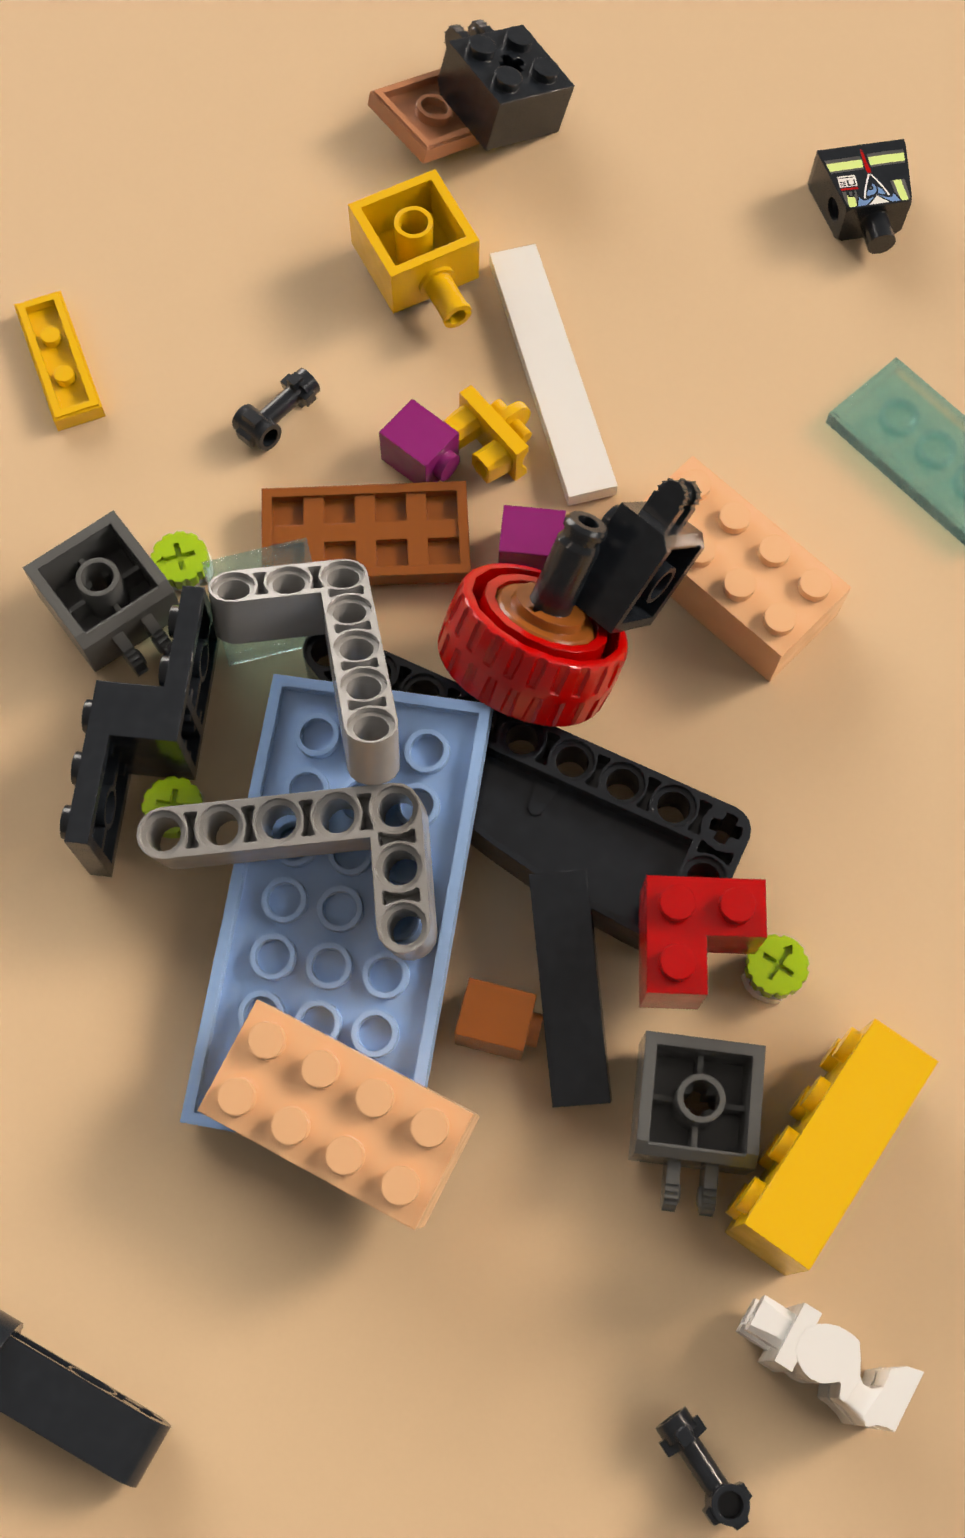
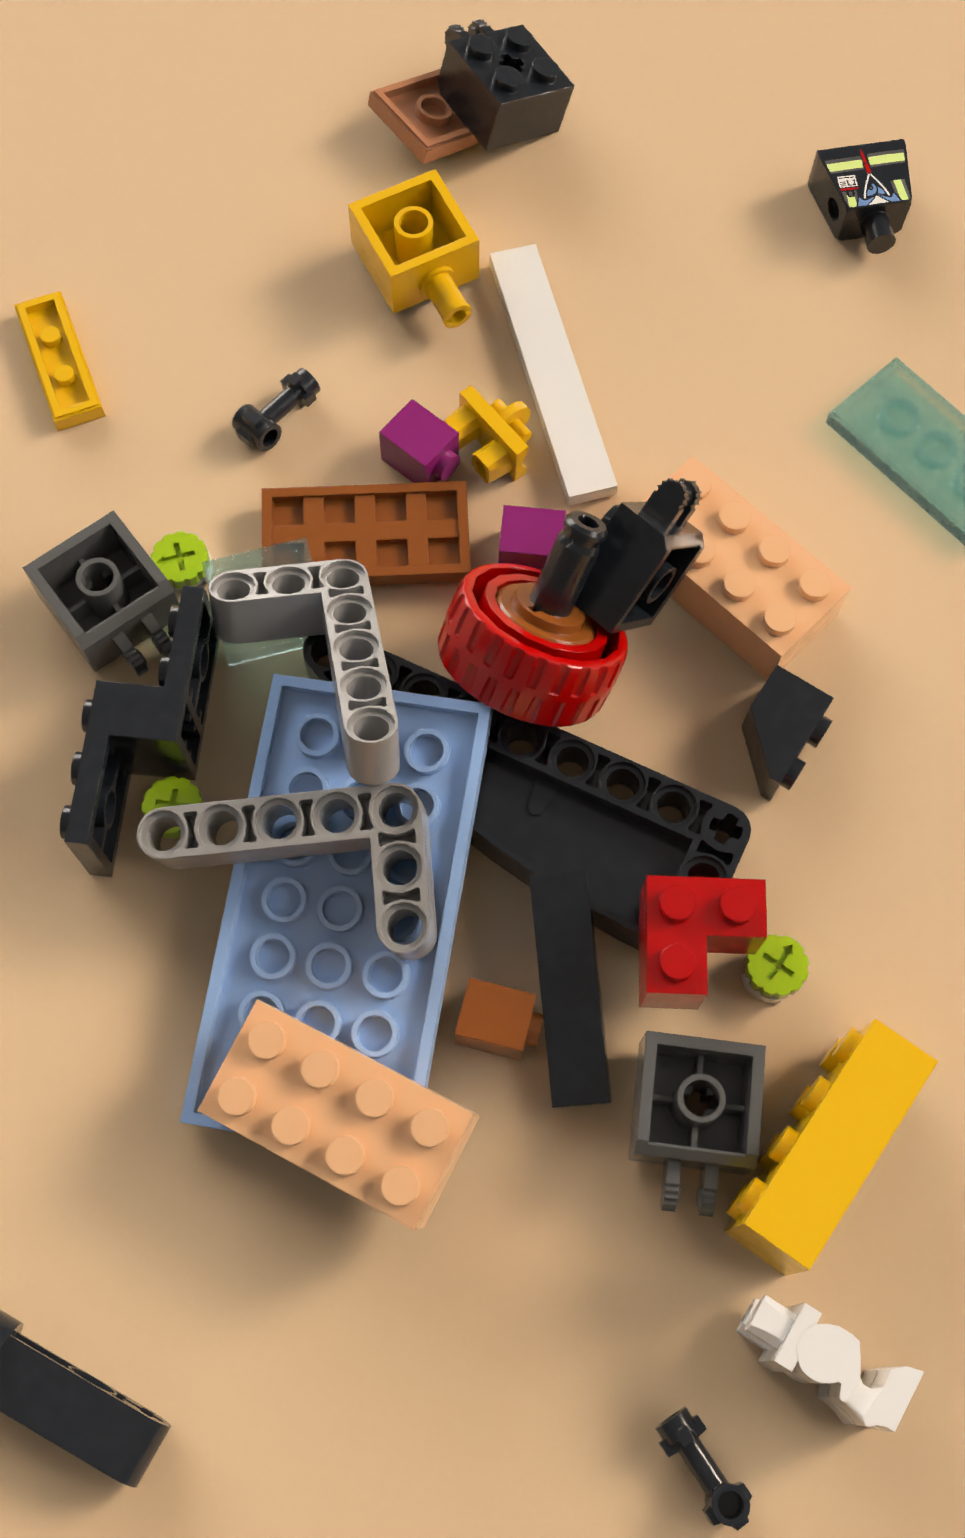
(780, 725): none -> black slope

